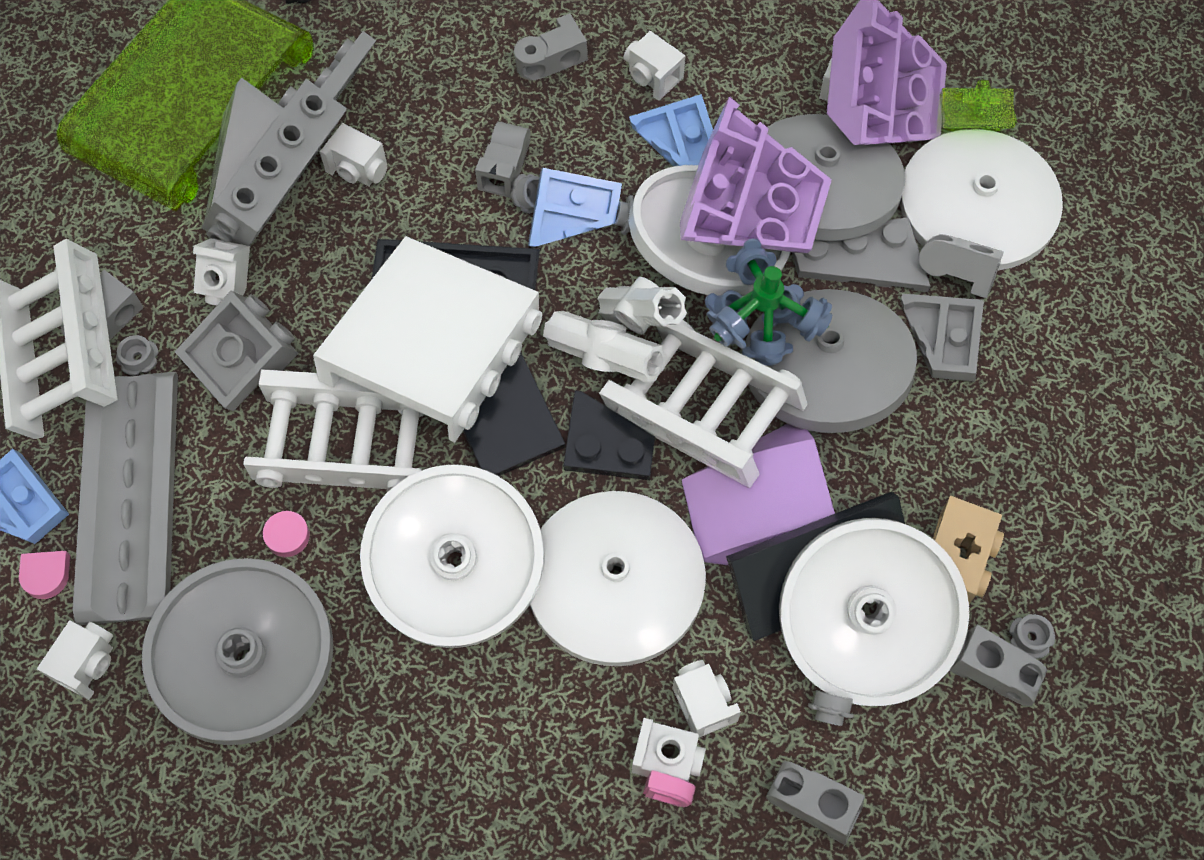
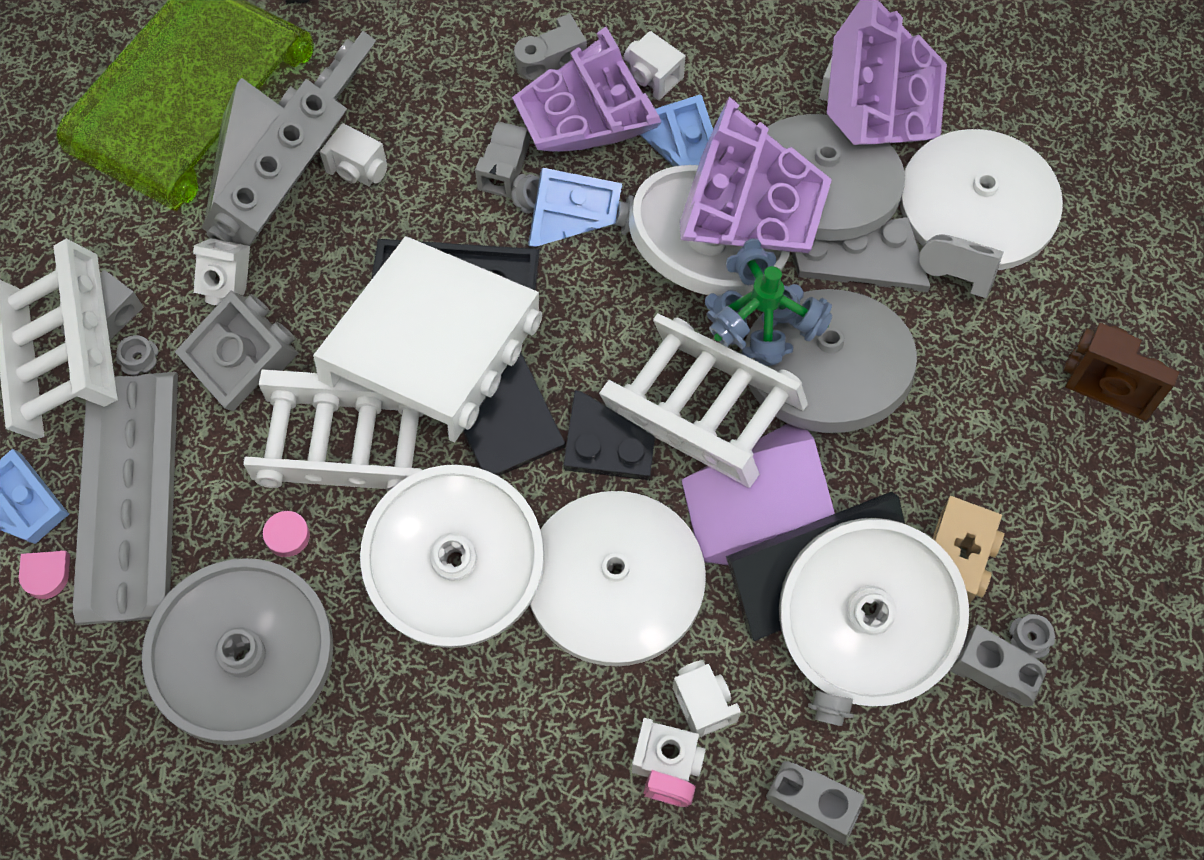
(78, 657): white brick -> none
(586, 101): none -> lavender wedge
(605, 346): white piece -> none
(642, 305): white piece -> none
(946, 333): light grey wing -> none
(978, 107): clear neon green hips -> none
(1113, 373): none -> reddish brown plate

